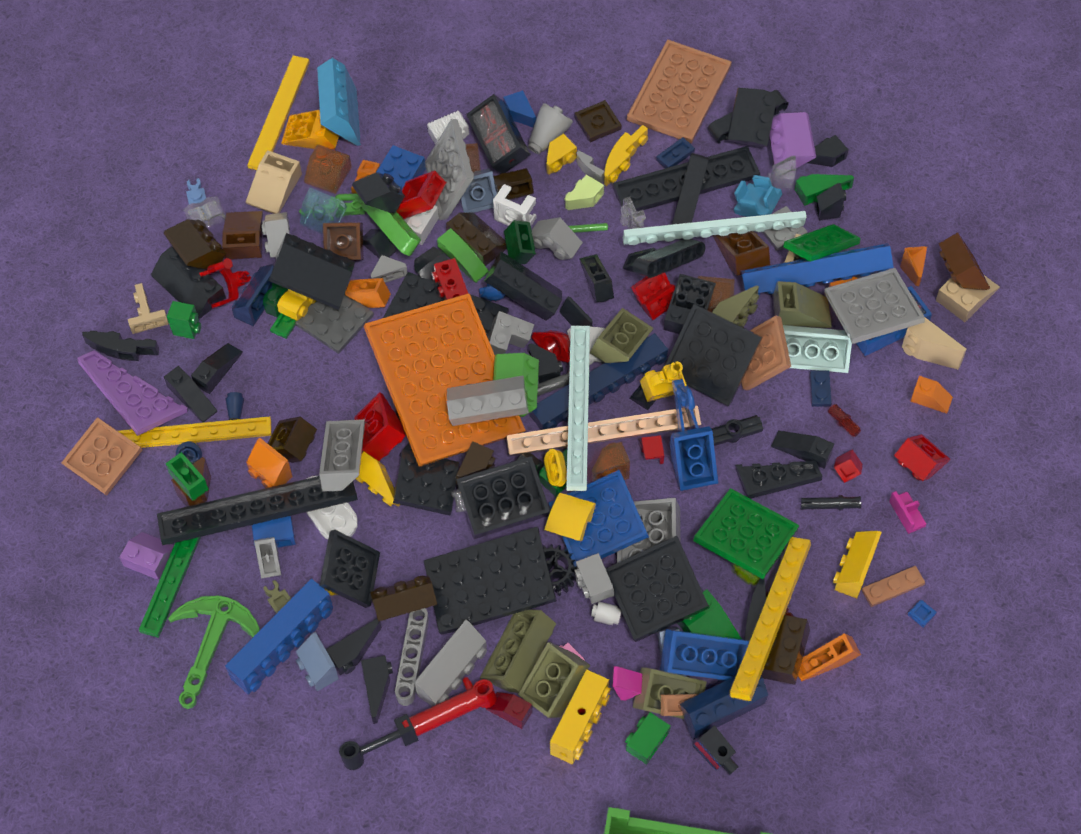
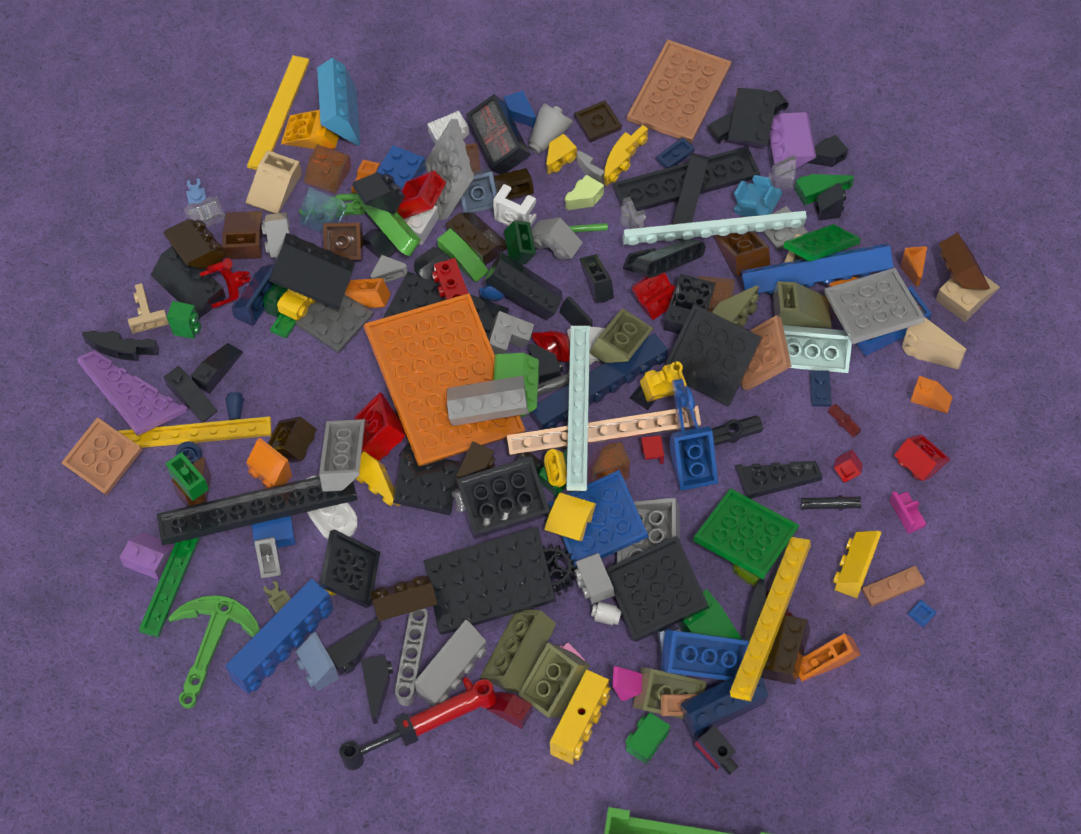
(804, 447): black slope -> none

